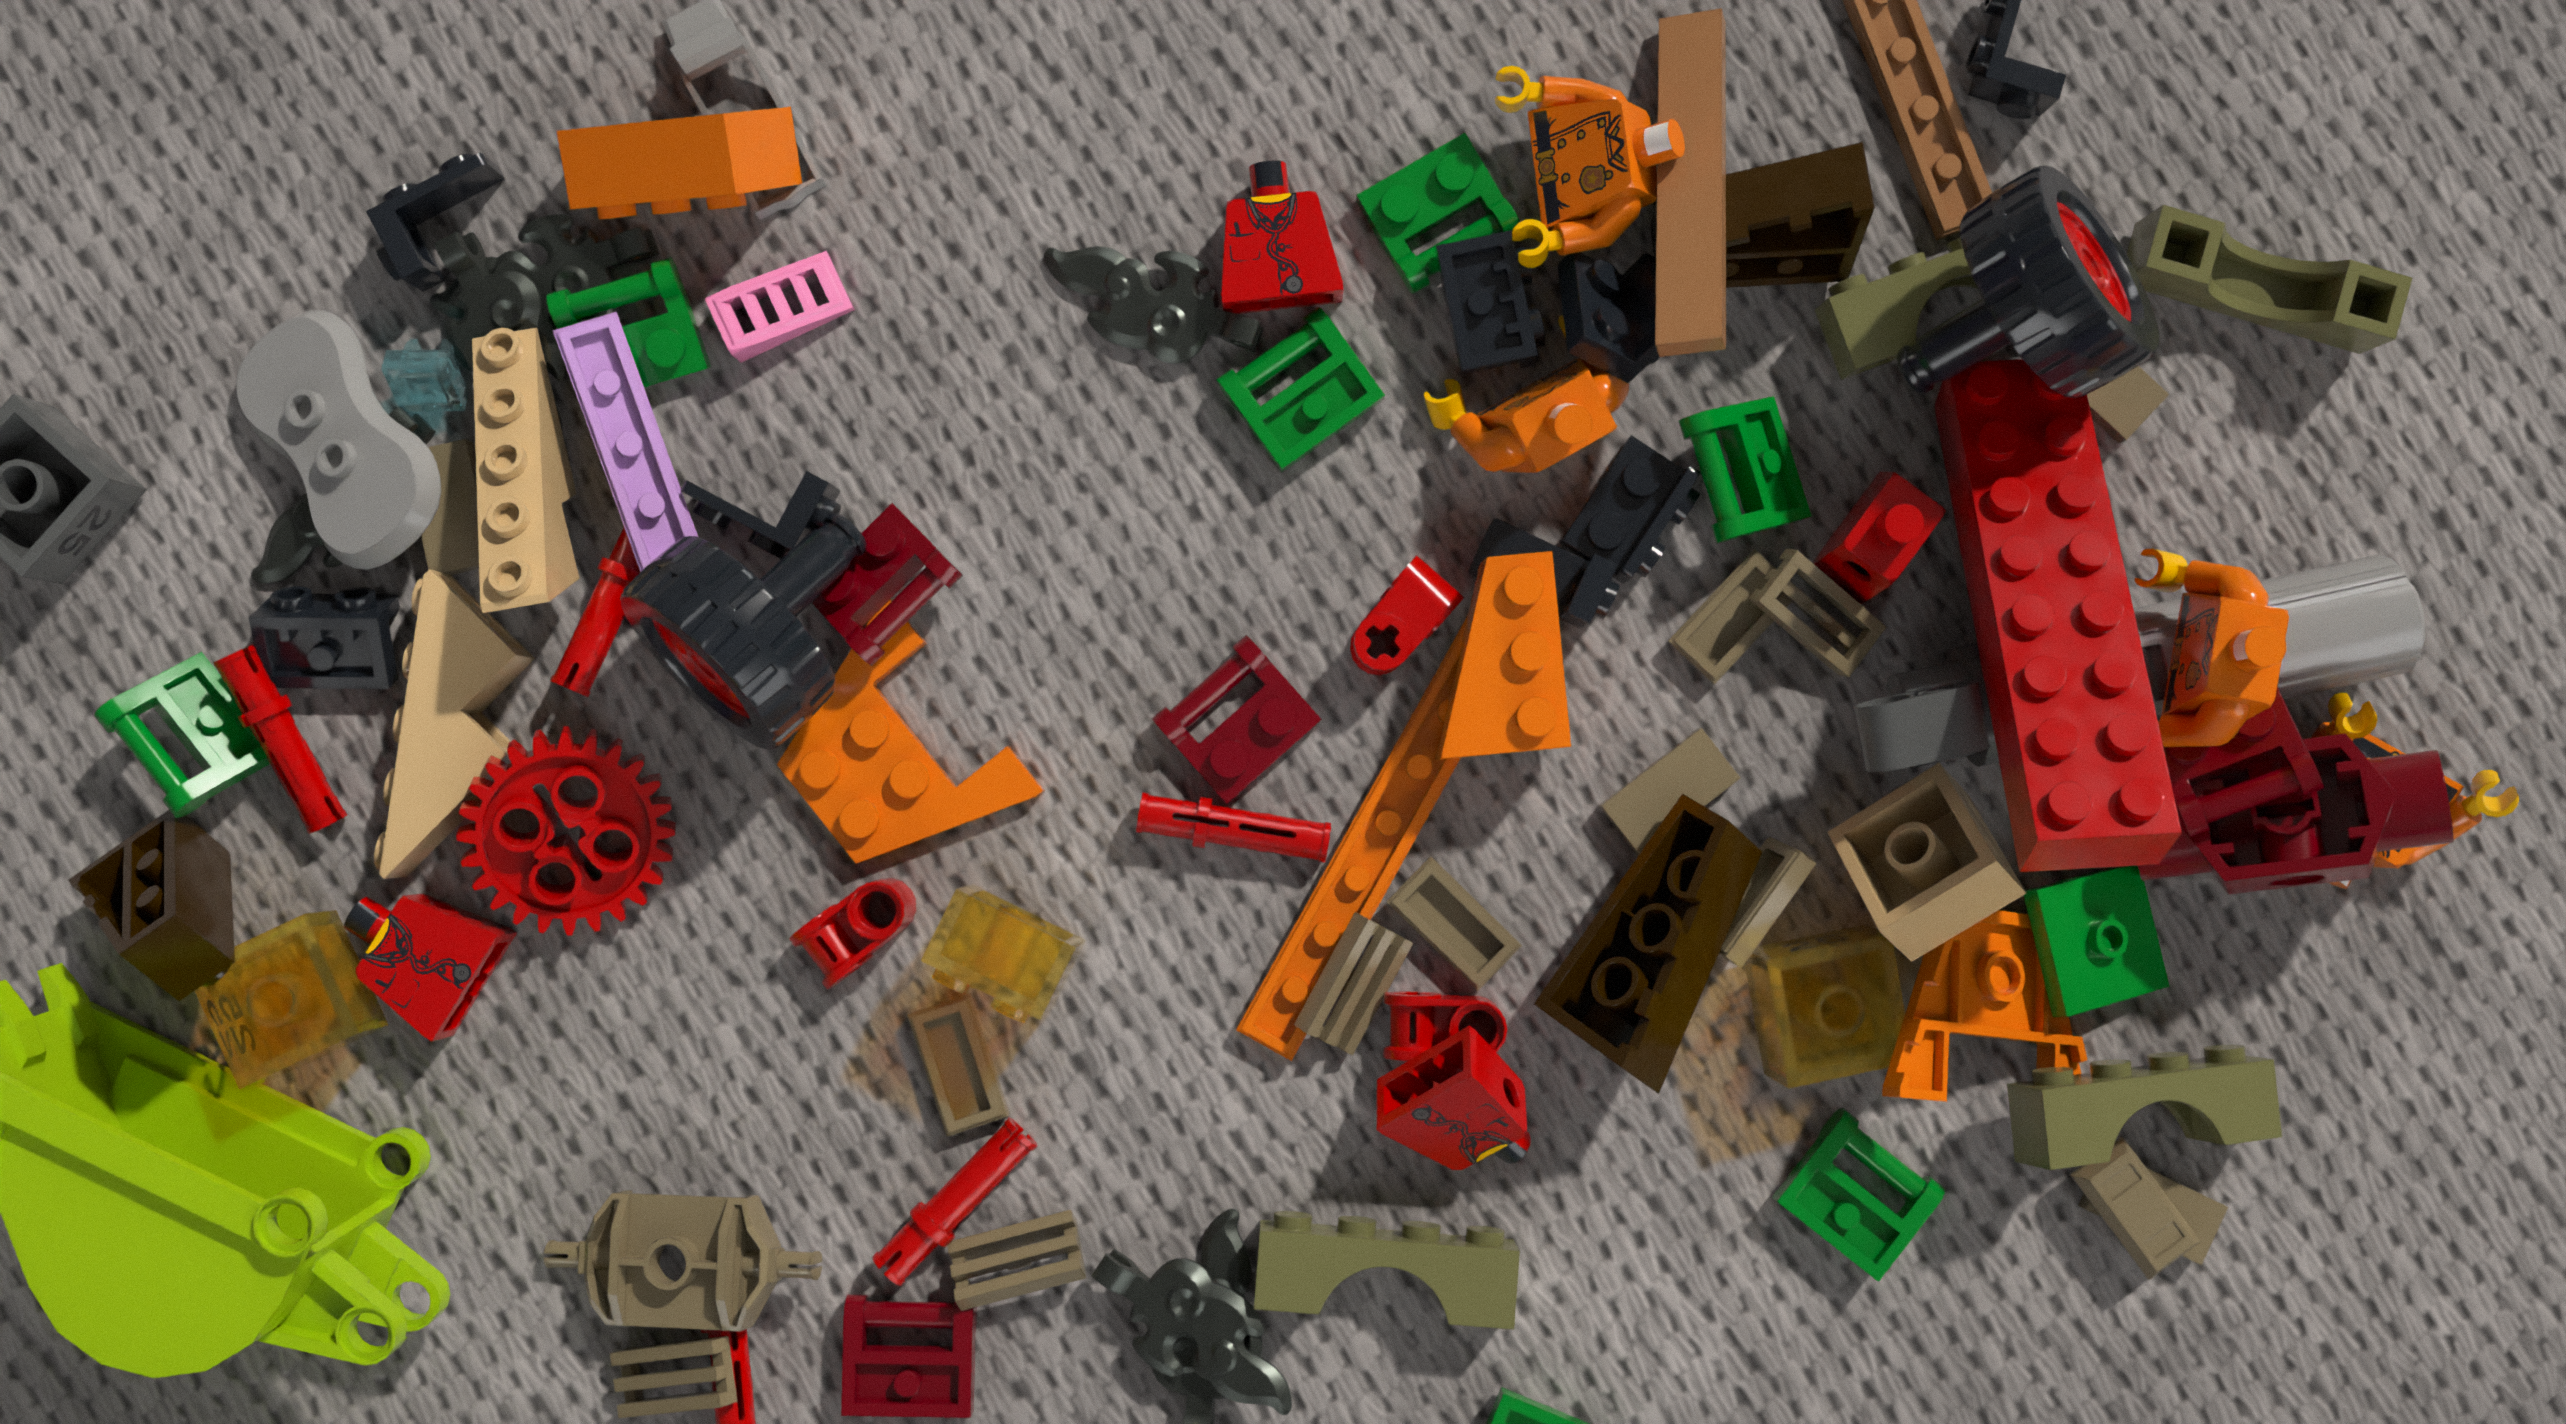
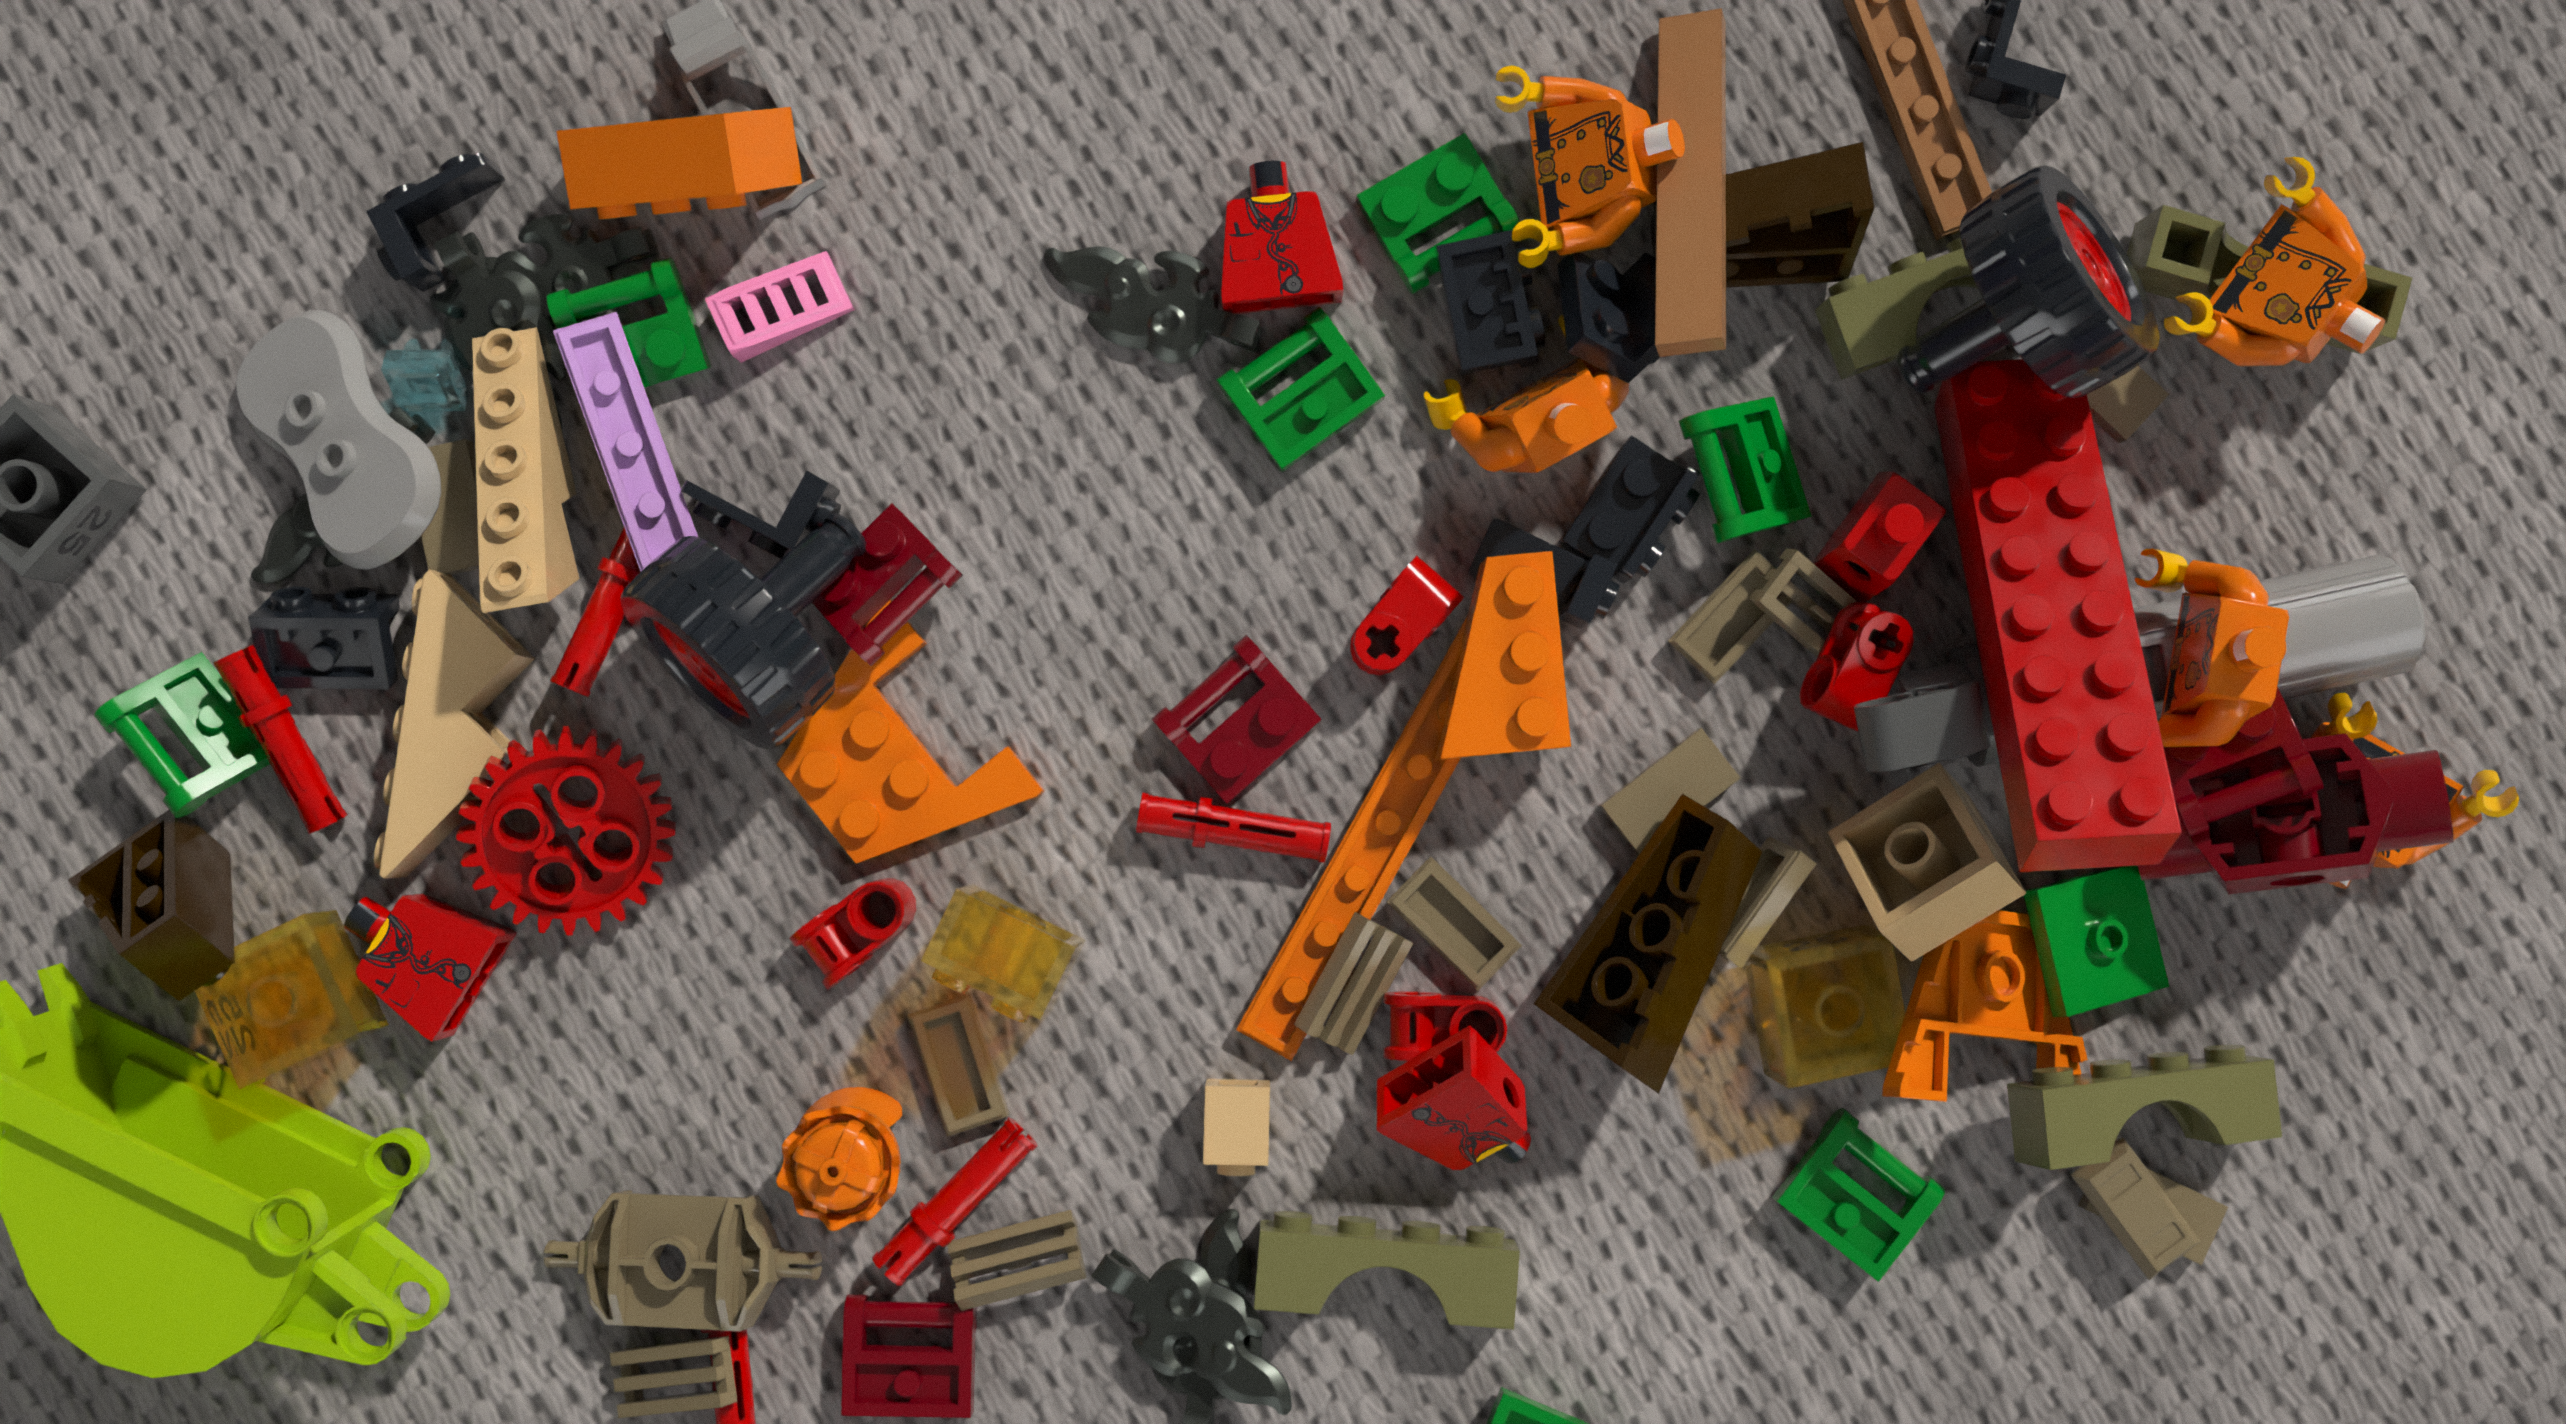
(843, 1157): none -> orange hat
(1236, 1125): none -> tan brick
(1852, 667): none -> red piece
(2289, 286): none -> orange torso

